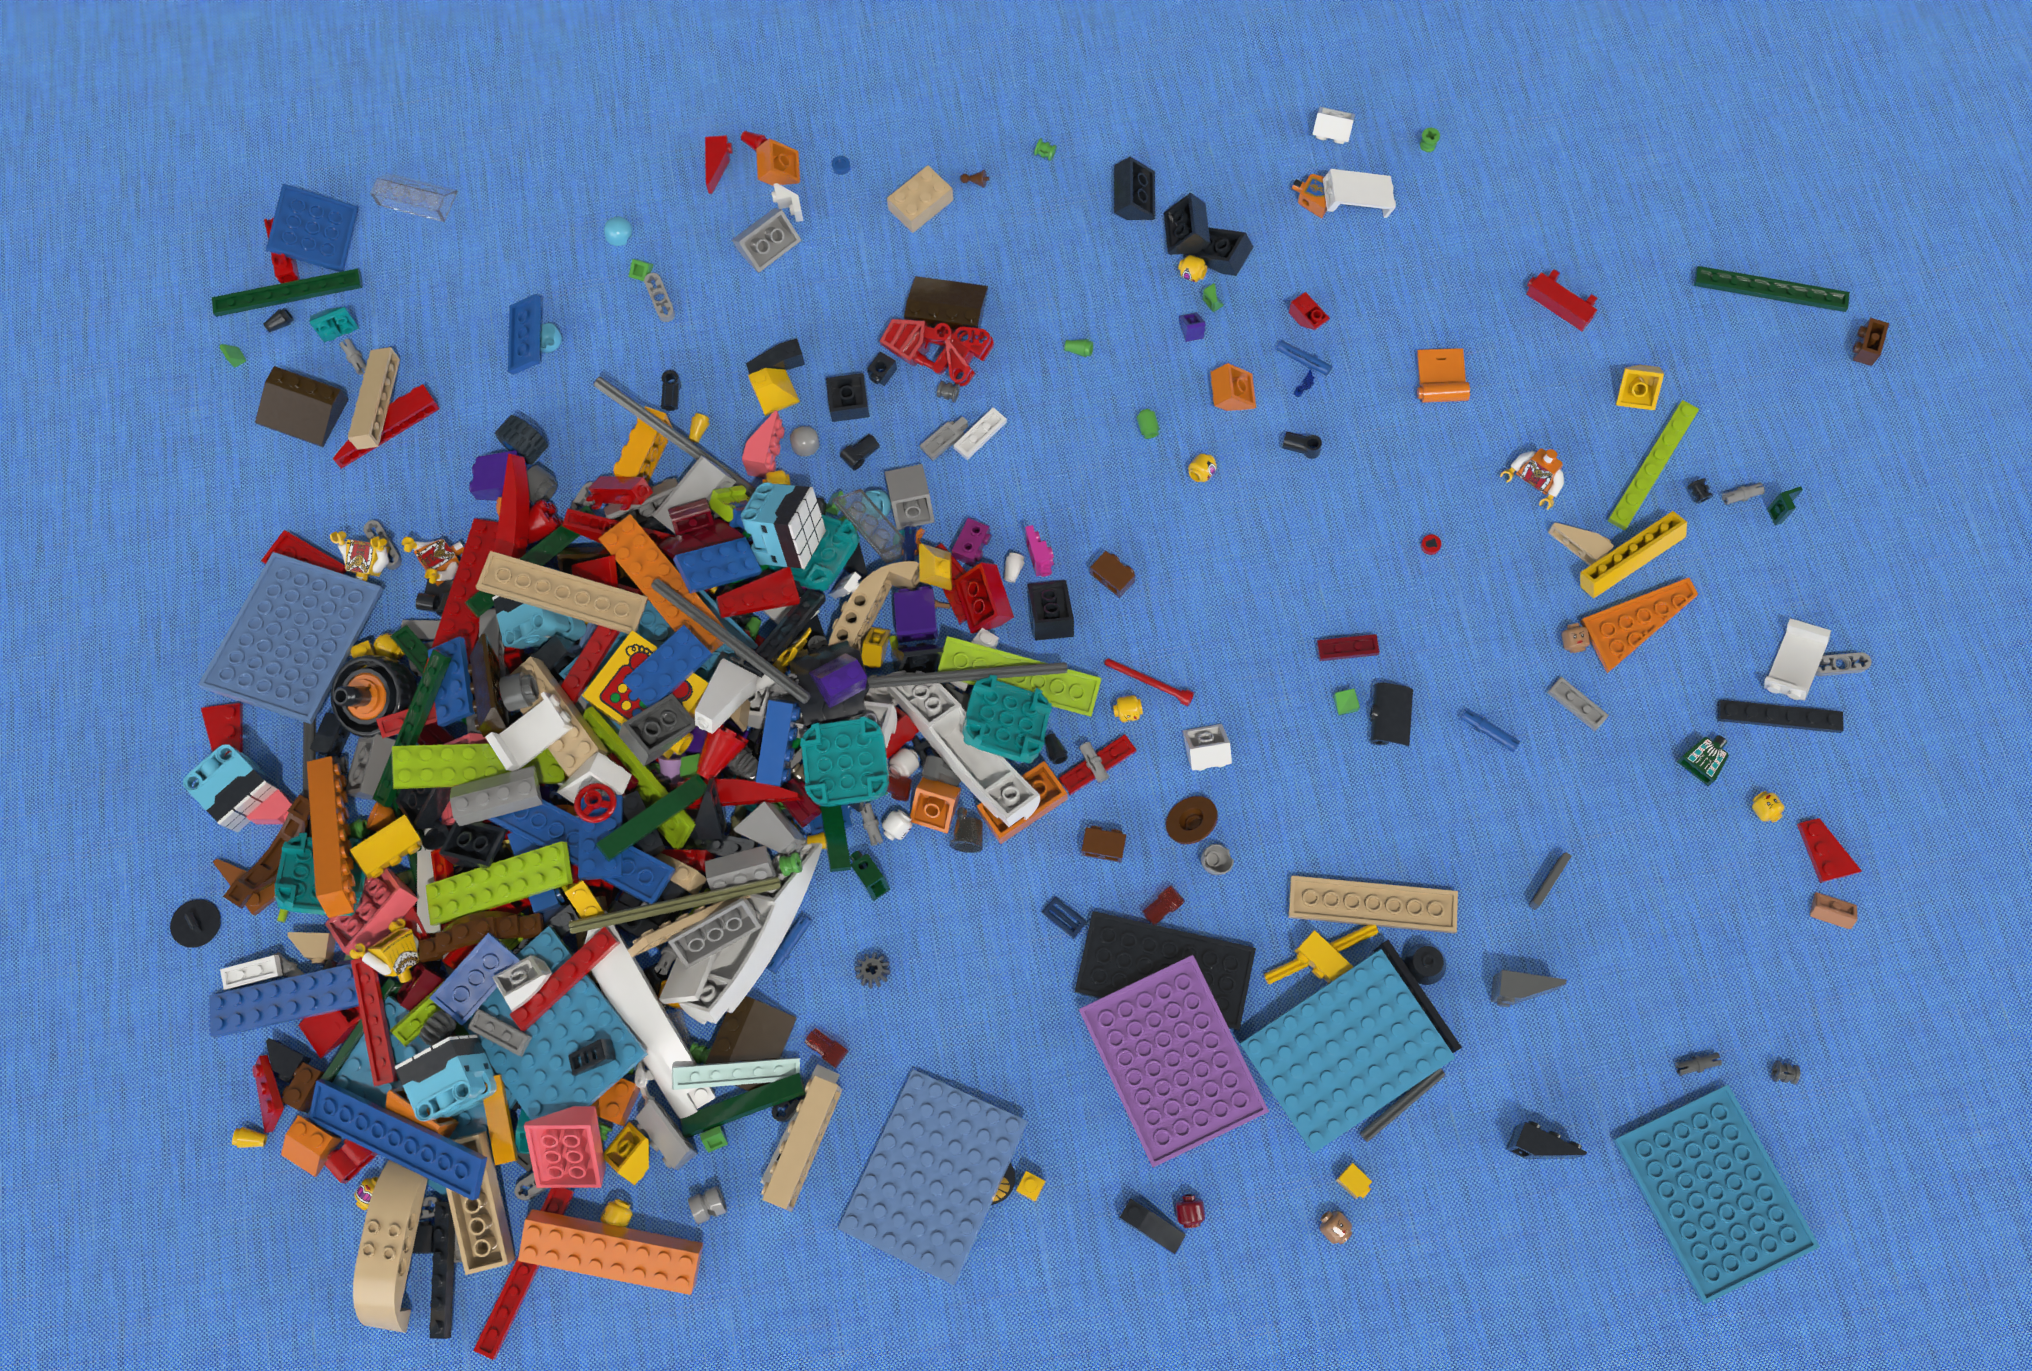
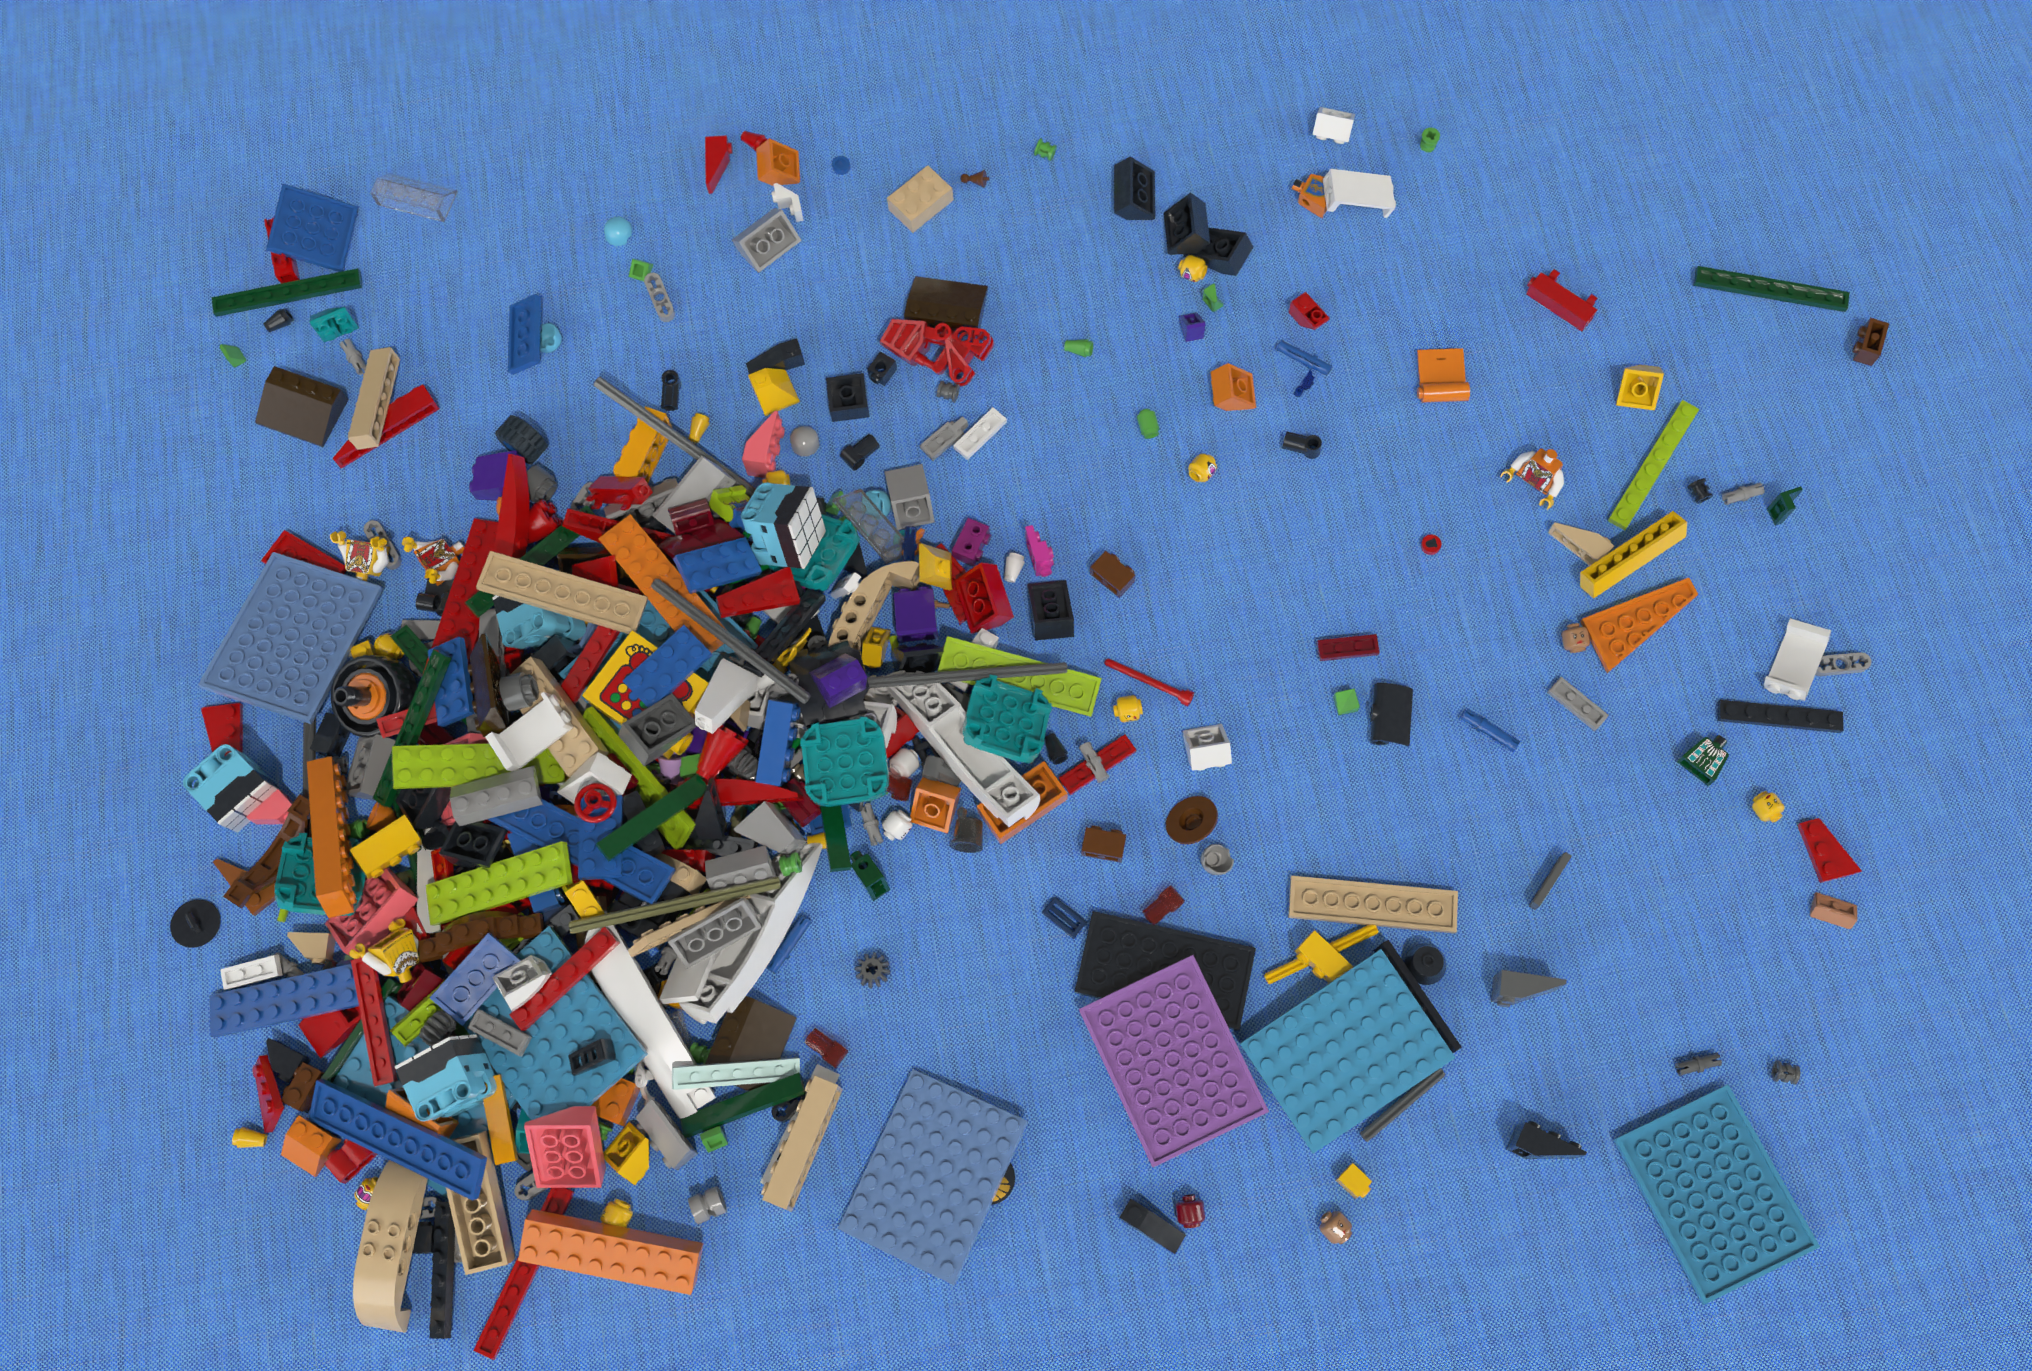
(1030, 1186): yellow brick -> none

